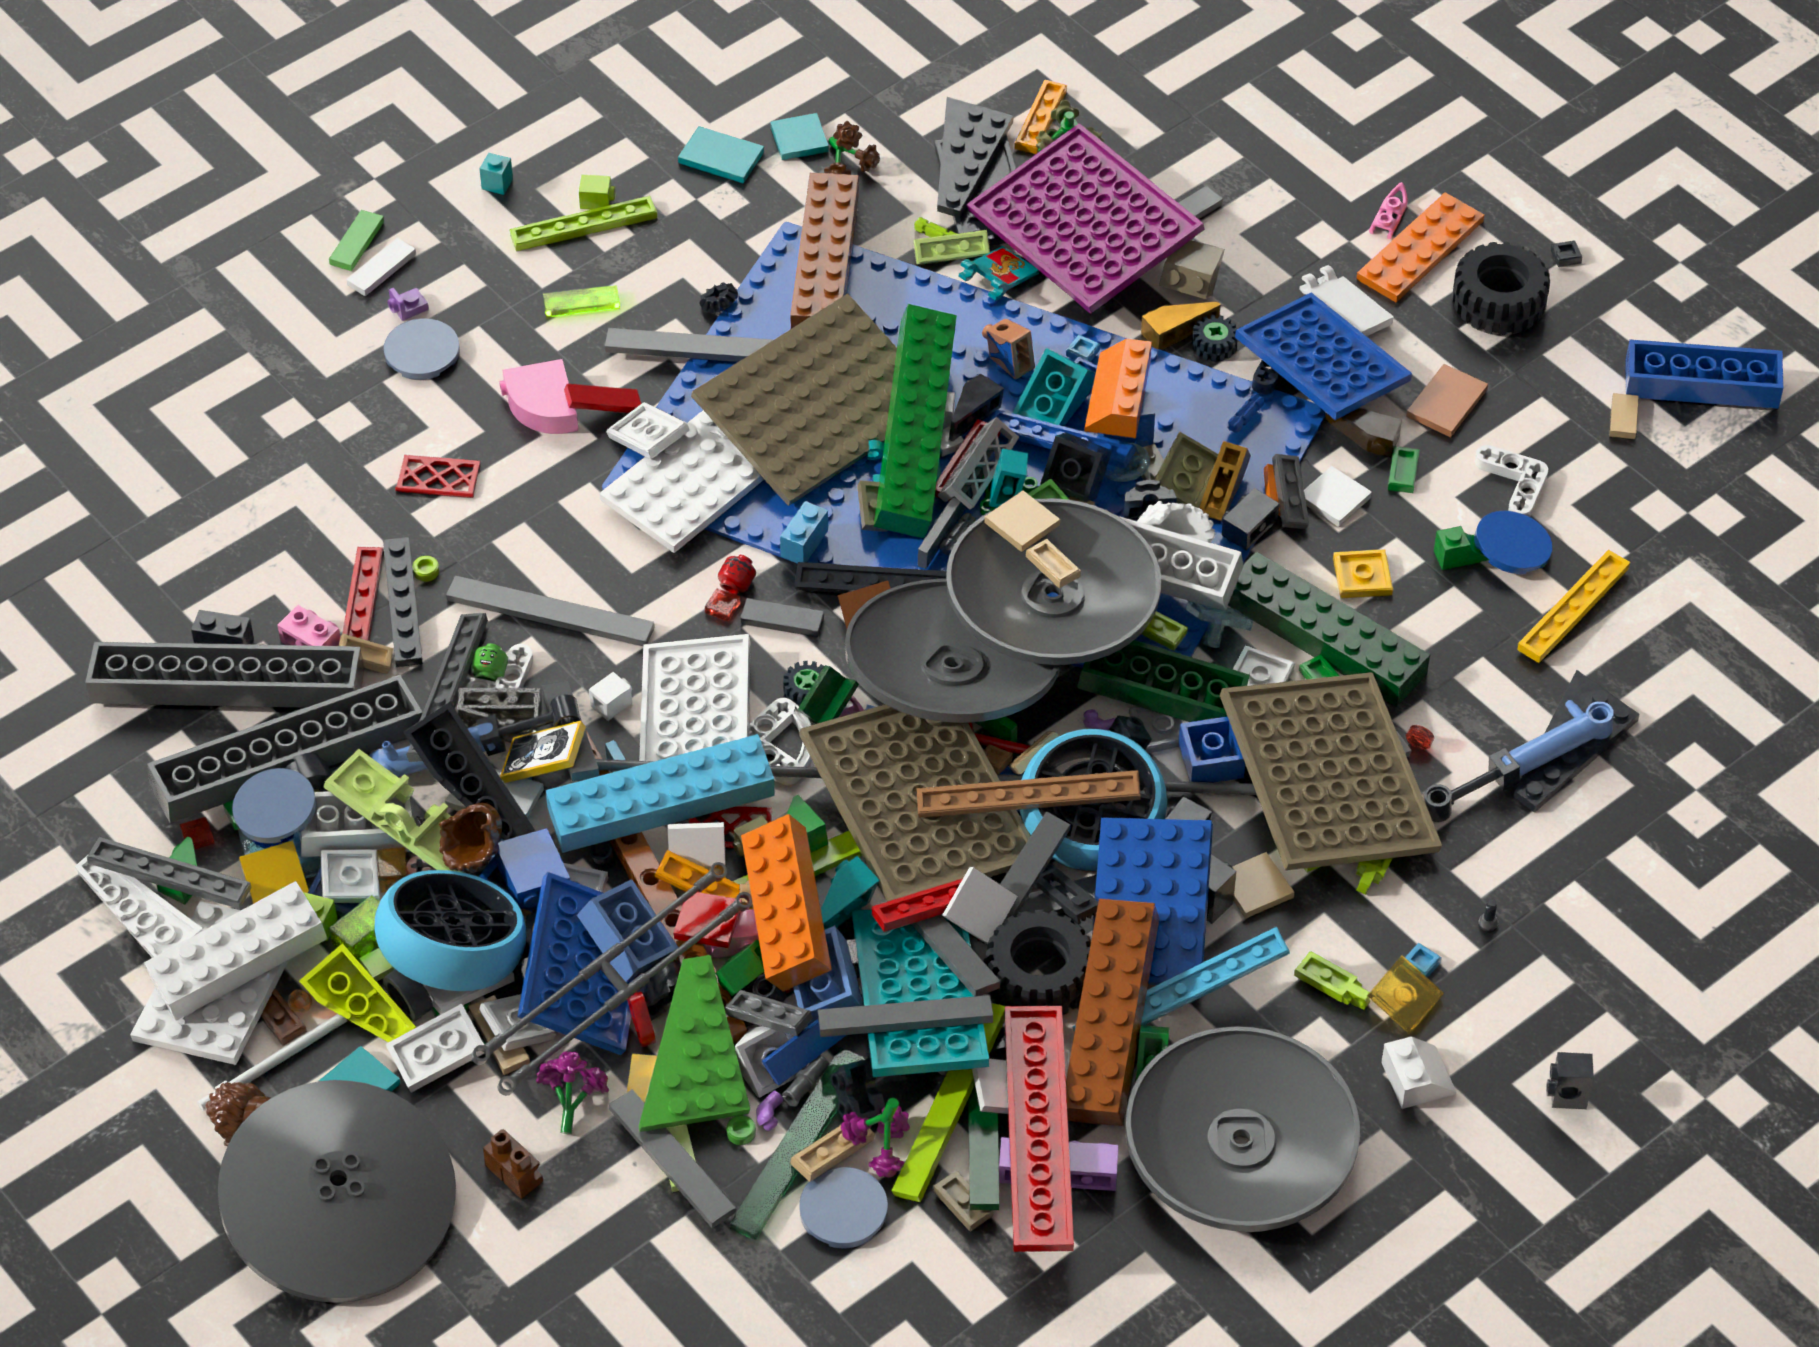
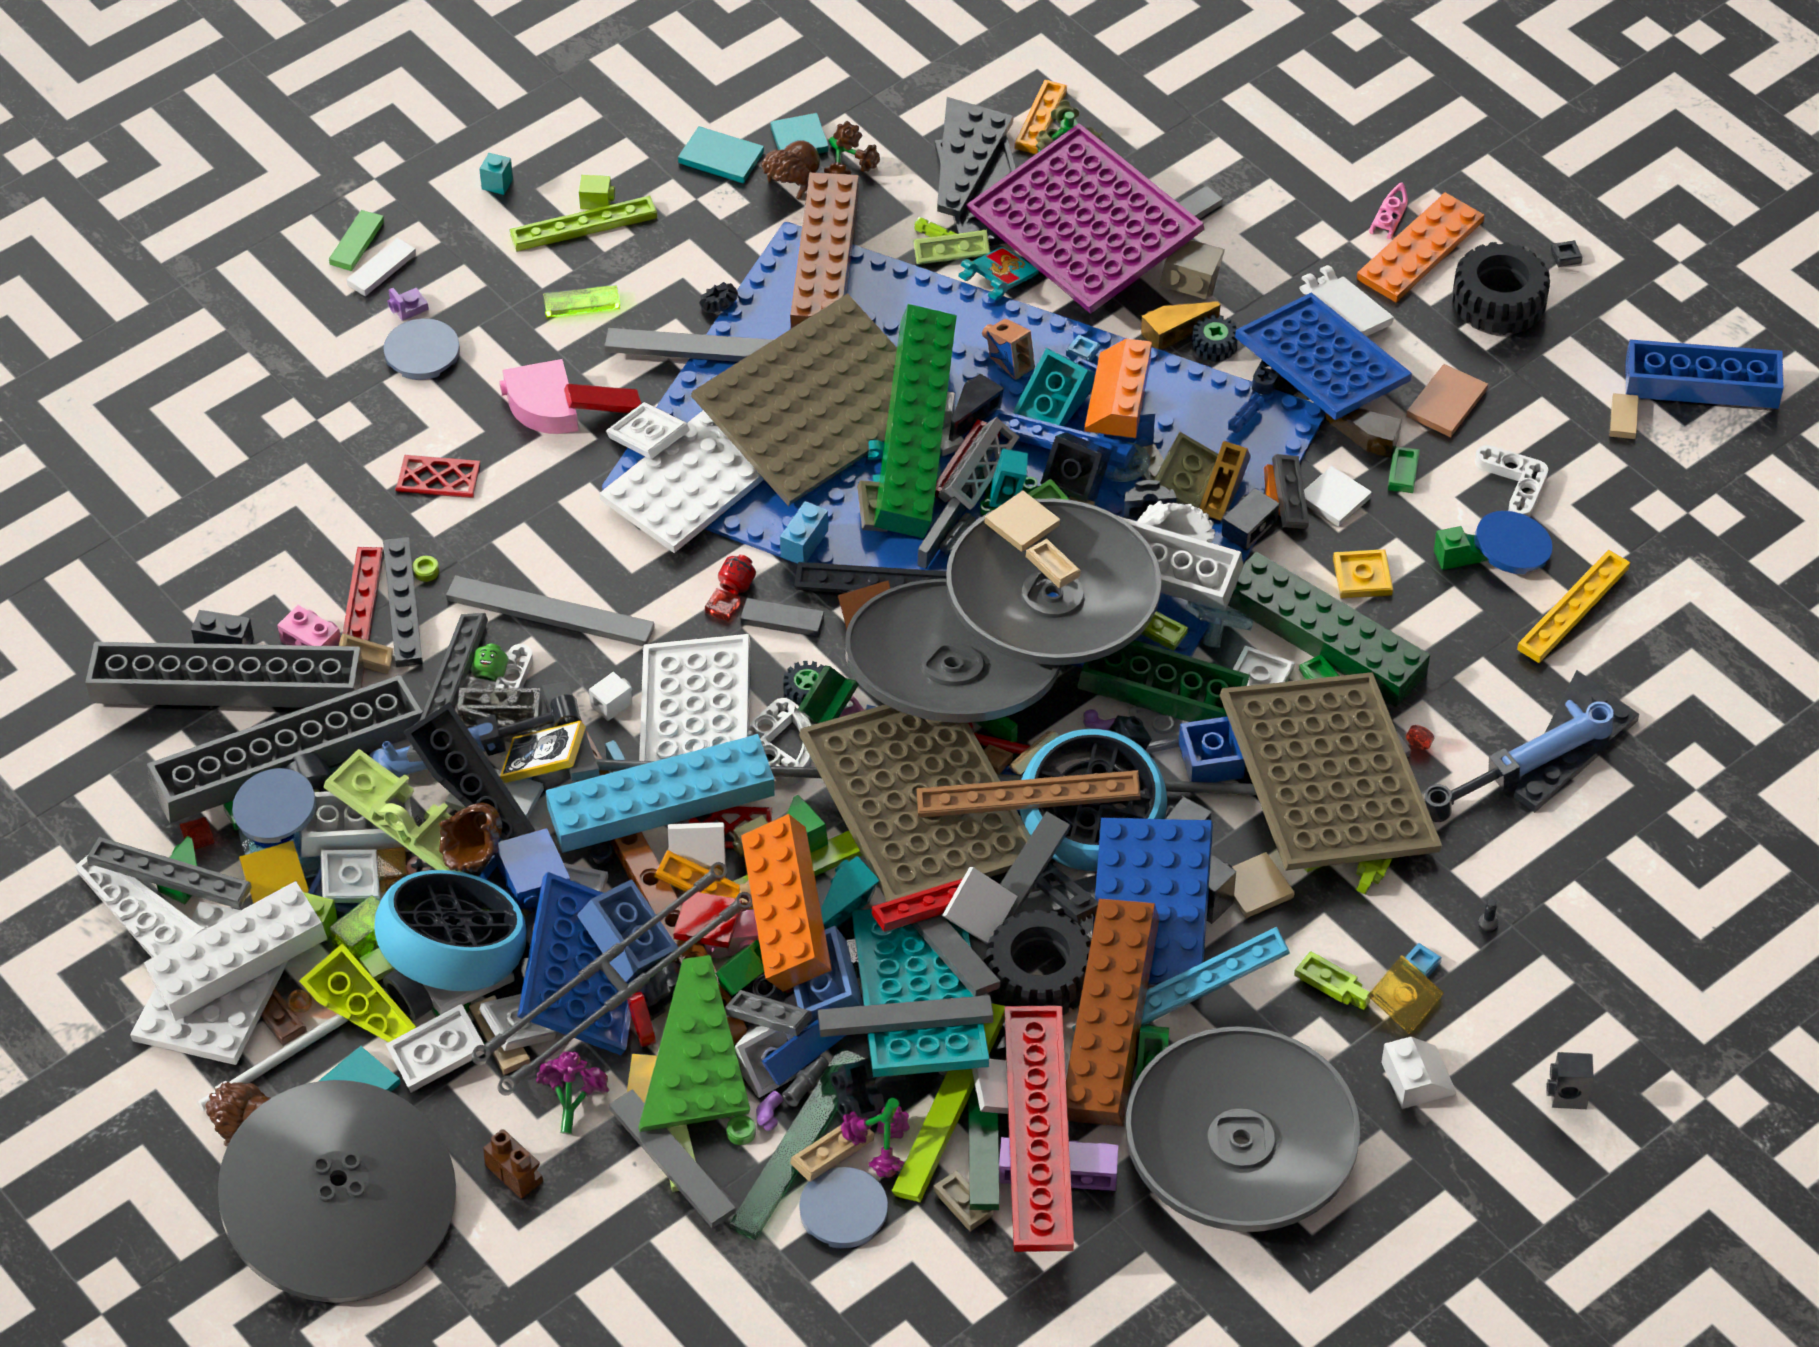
(792, 164): none -> reddish brown hair

